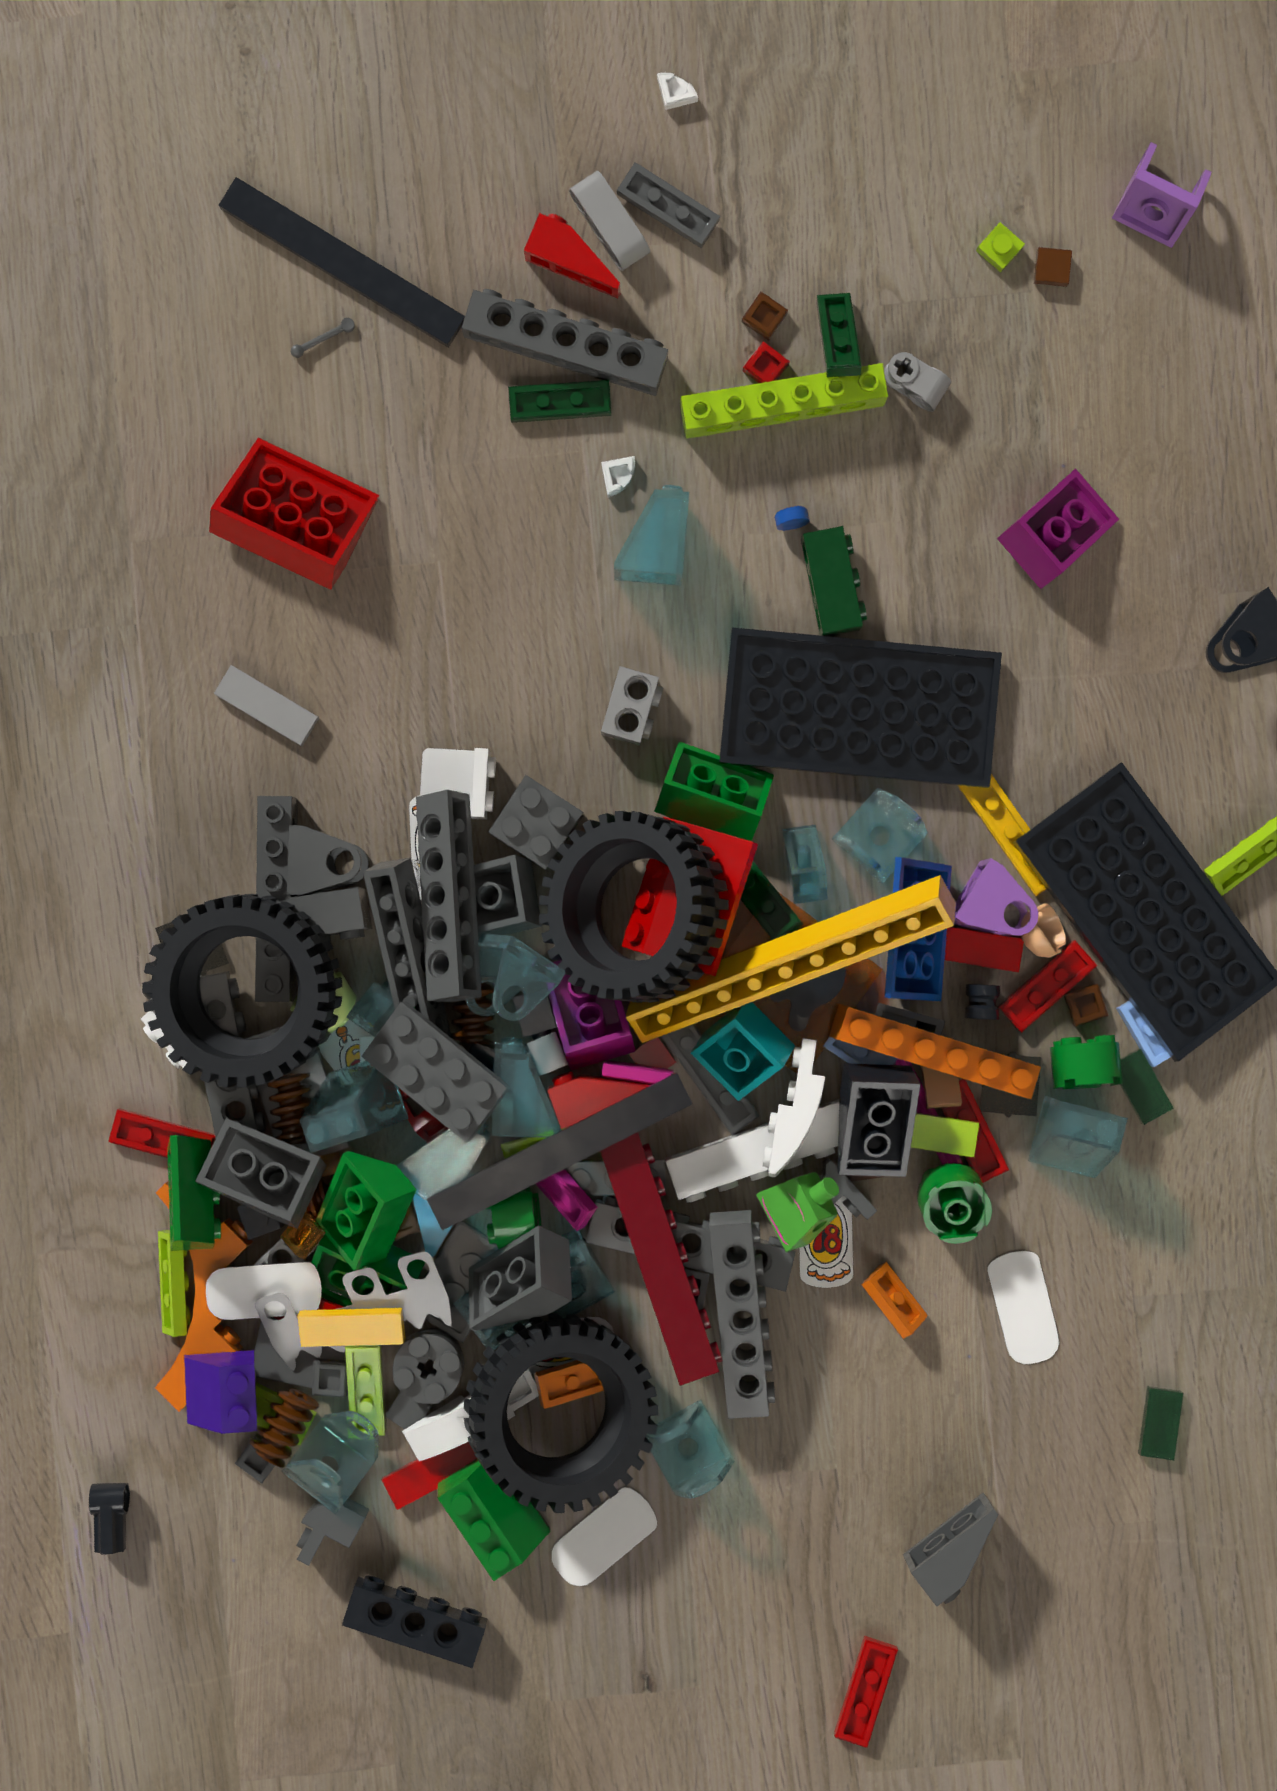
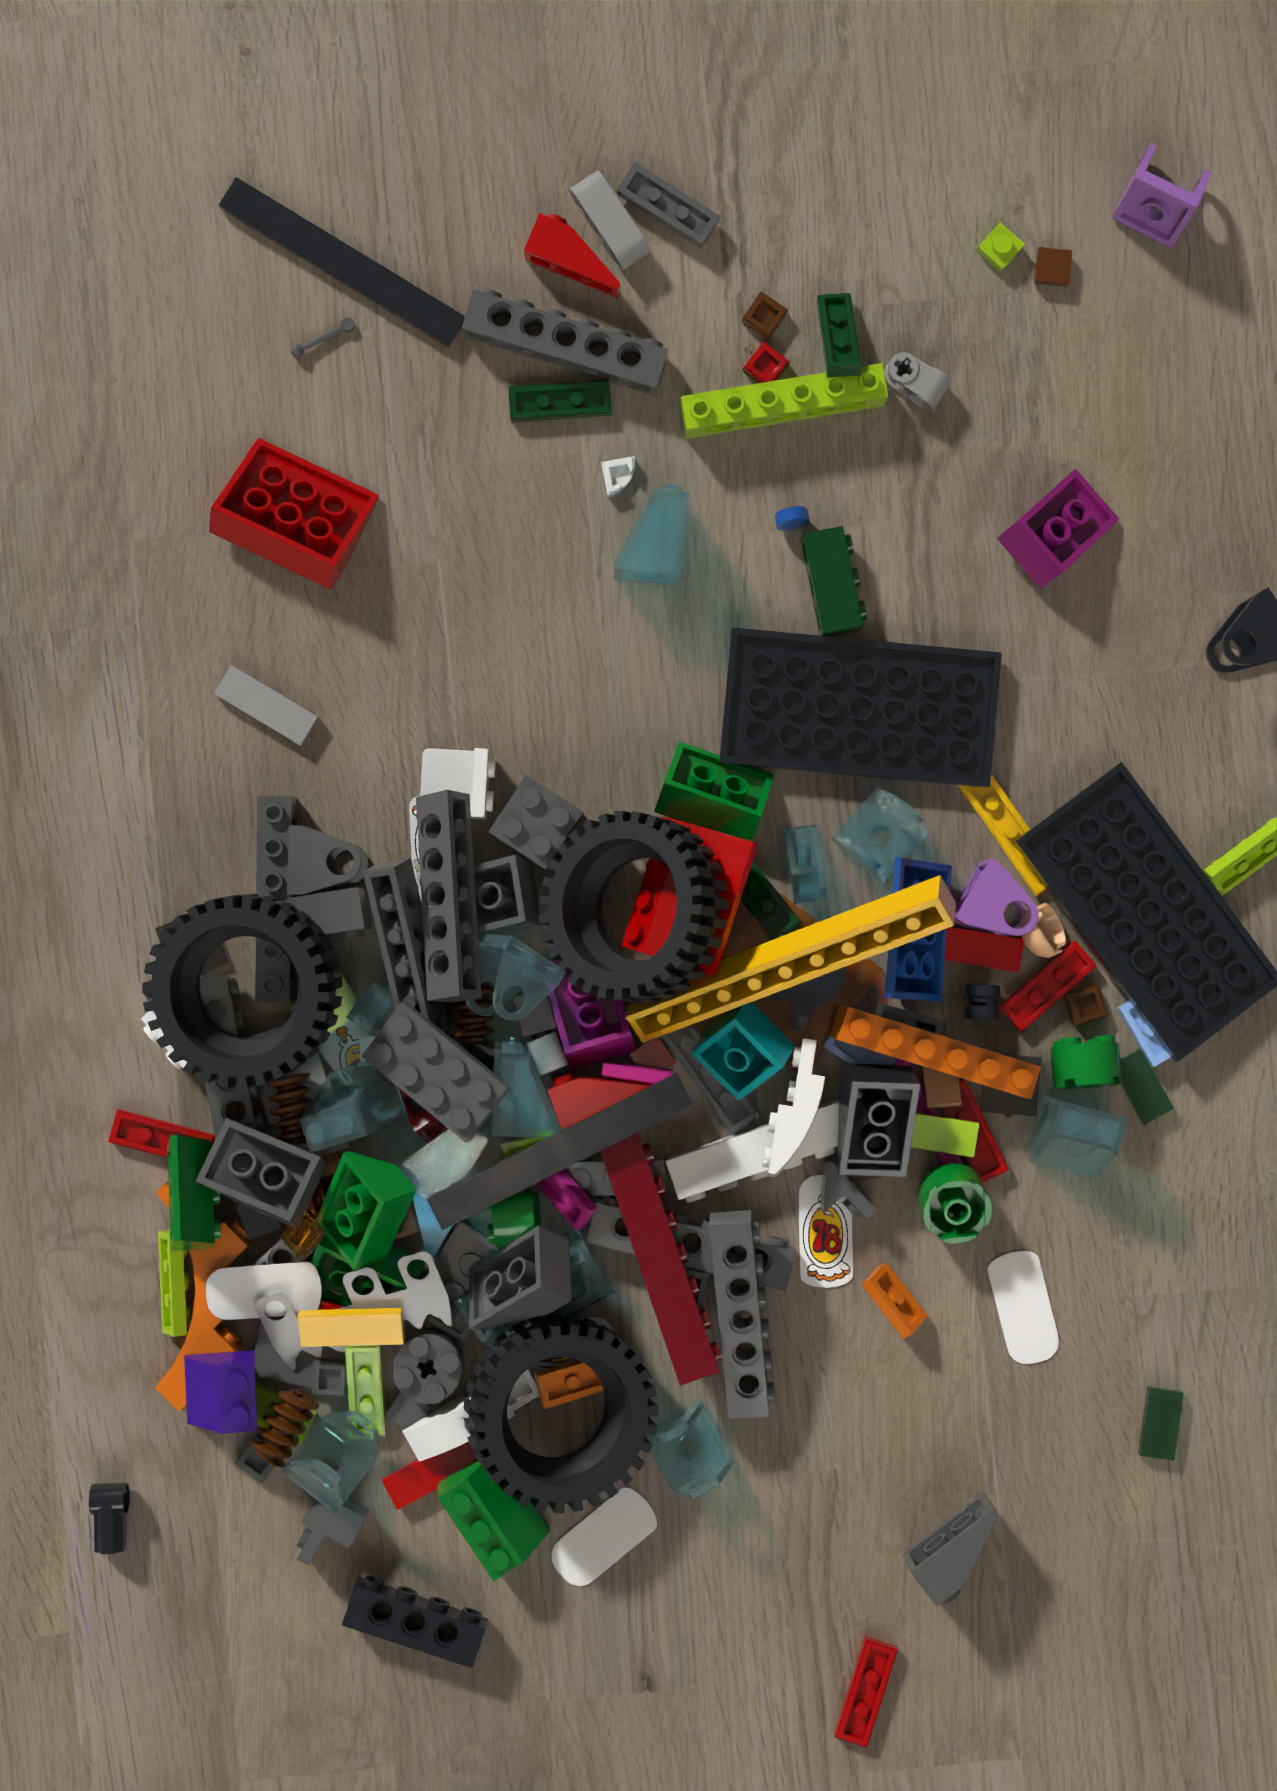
(623, 704): light grey brick -> none
(675, 91): white tile -> none
(800, 1208): bright green torso -> none

